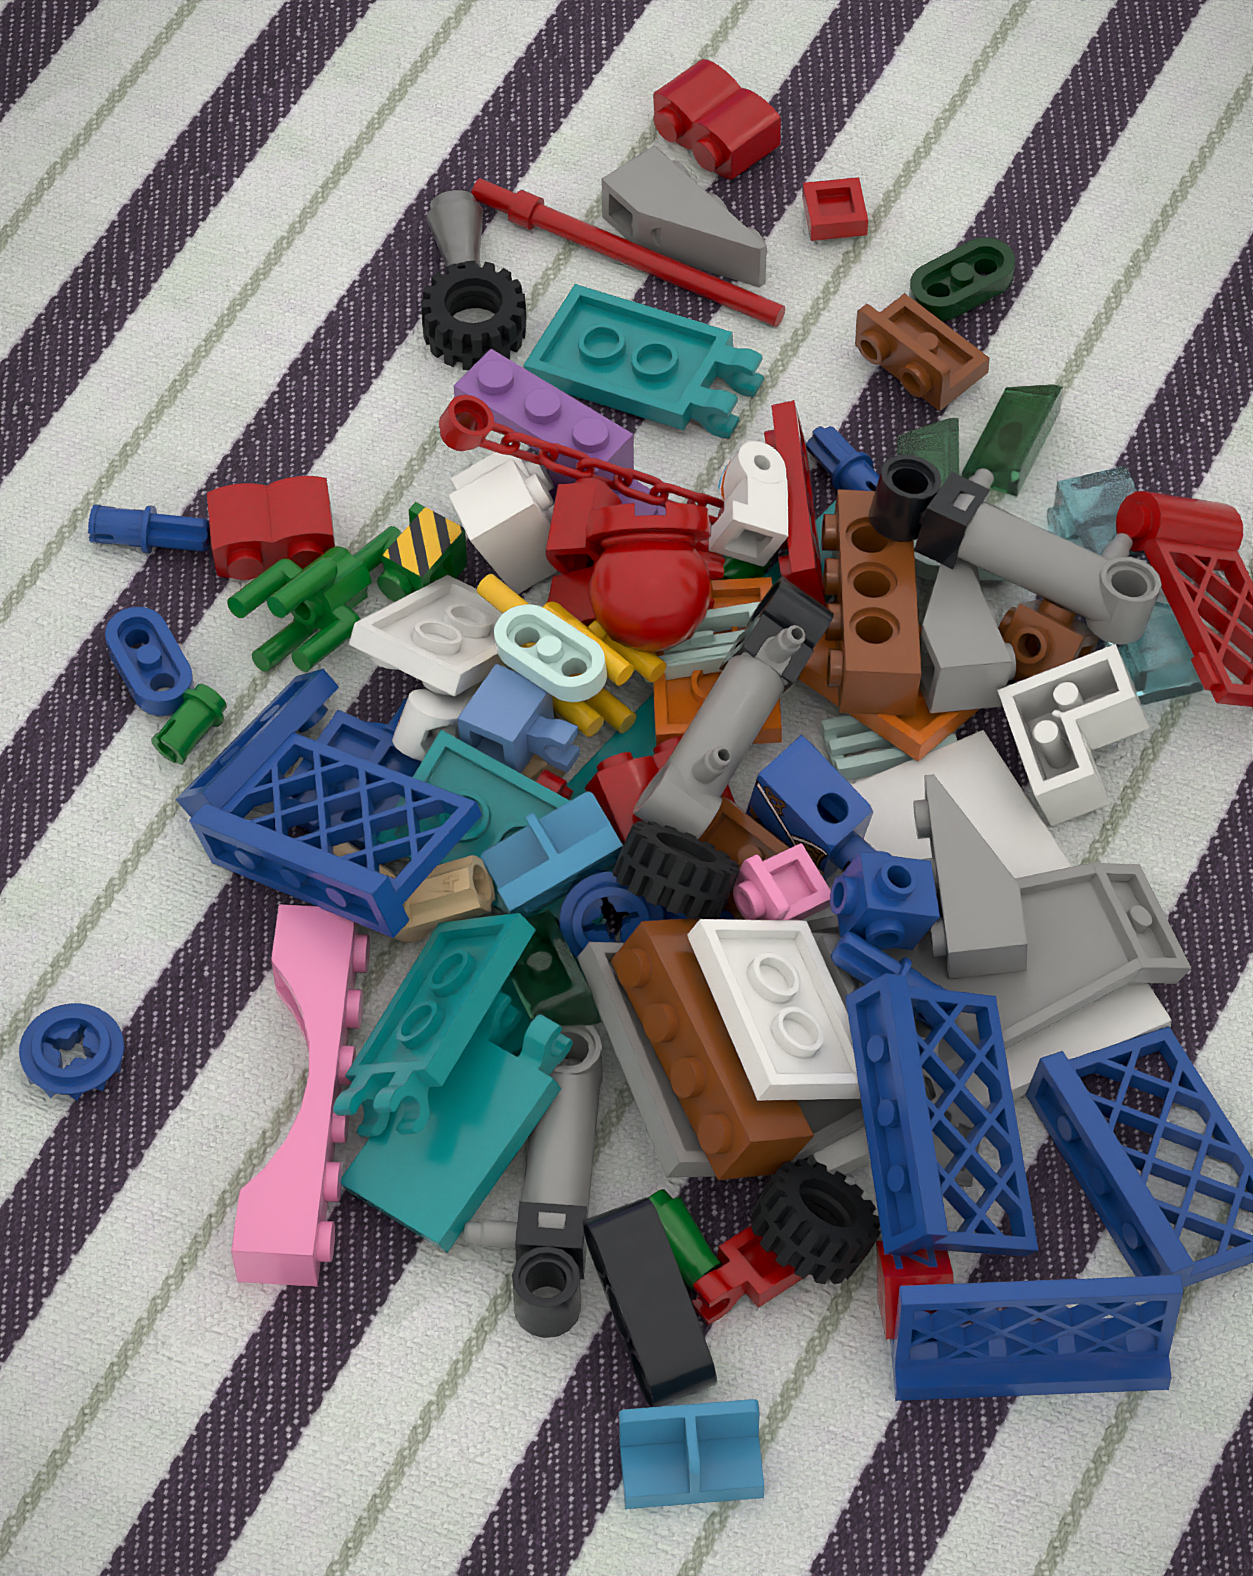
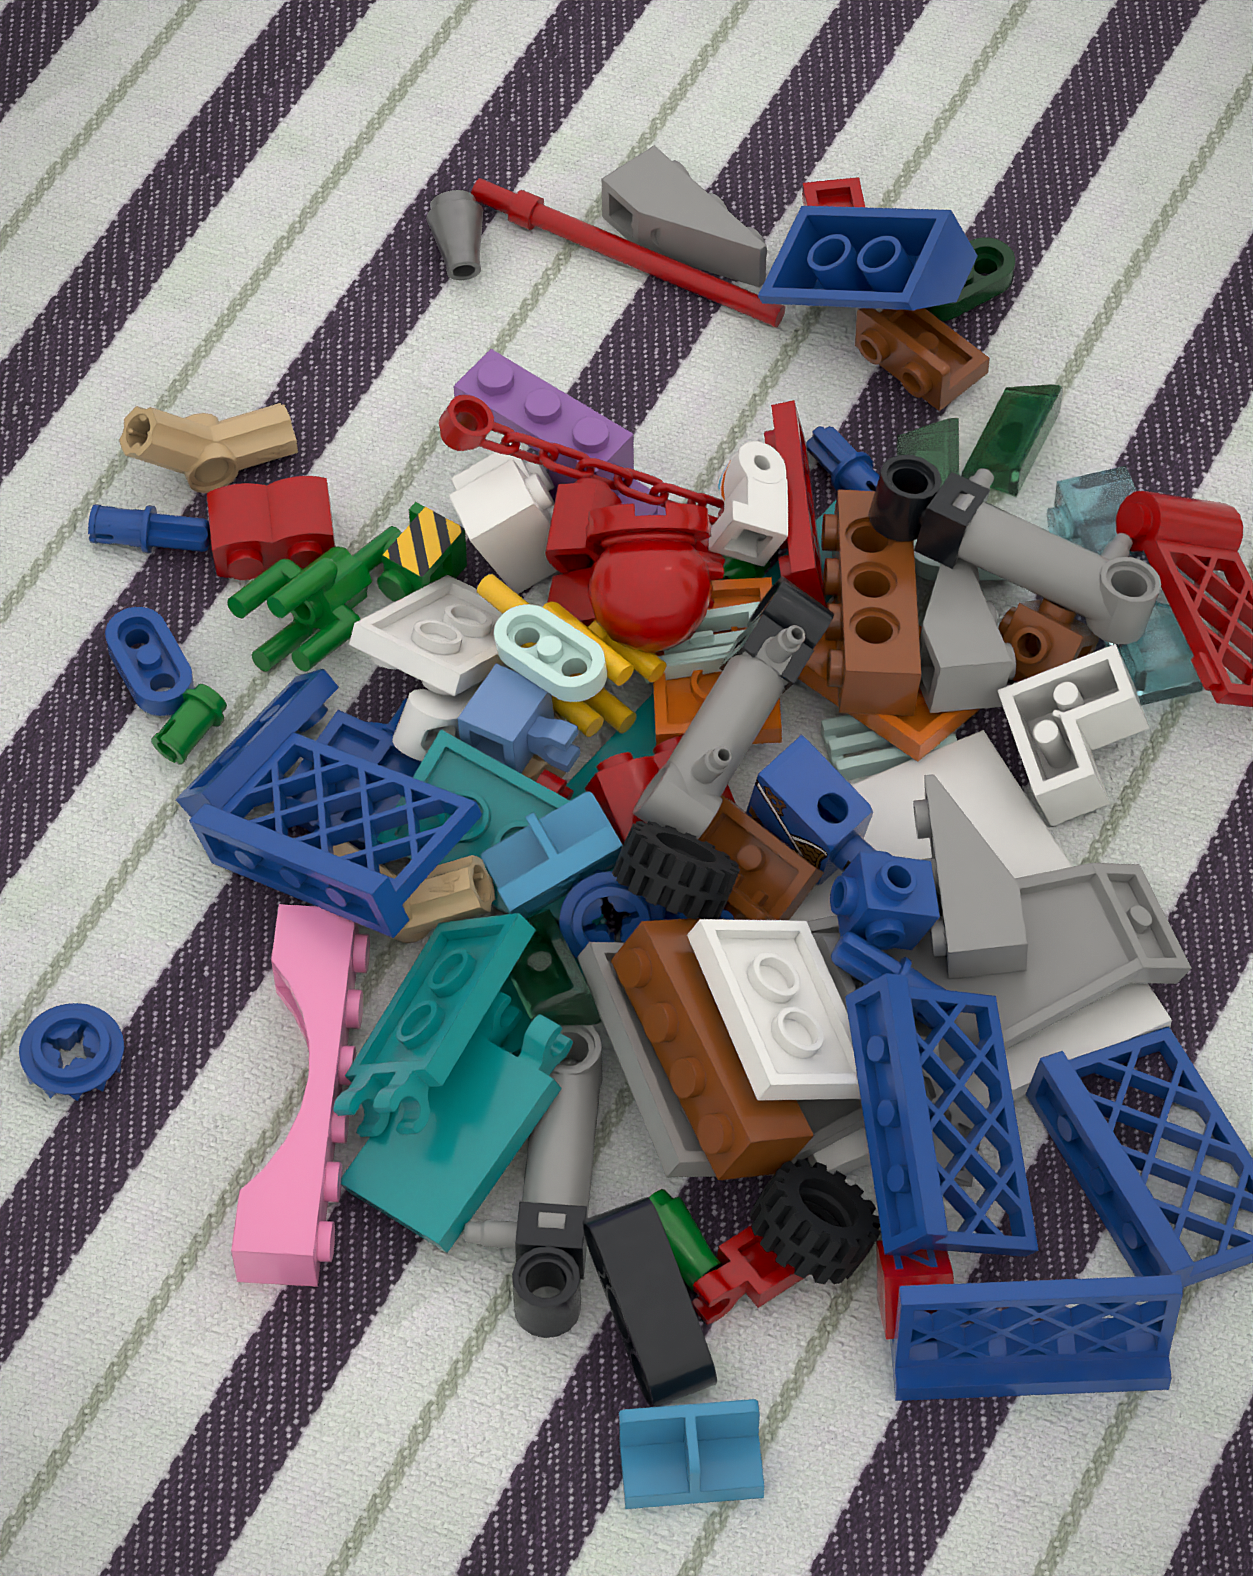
(206, 448): none -> tan piece
(470, 289): black tyre -> none
(644, 361): teal tile -> none
(716, 119): red brick -> none
(781, 887): bright pink bracket -> none
(870, 259): none -> blue slope

